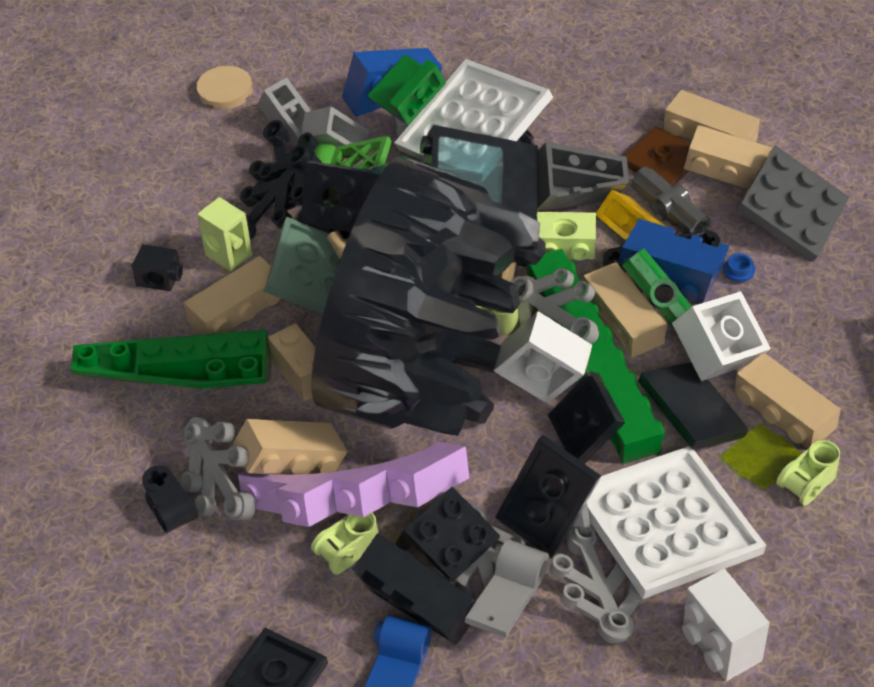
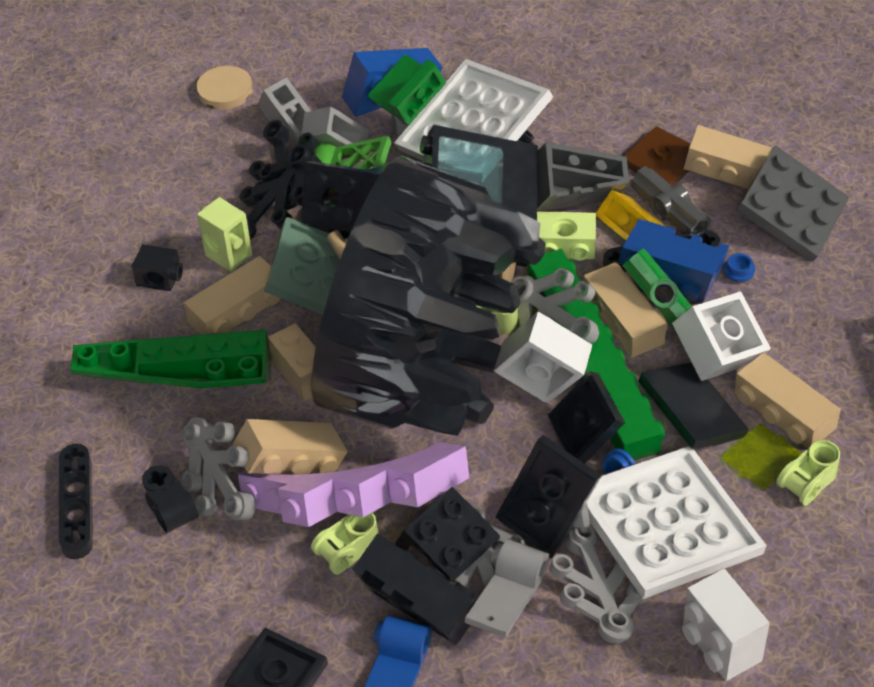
(75, 500): none -> black beam
(616, 460): none -> blue plate
(690, 110): tan brick -> none

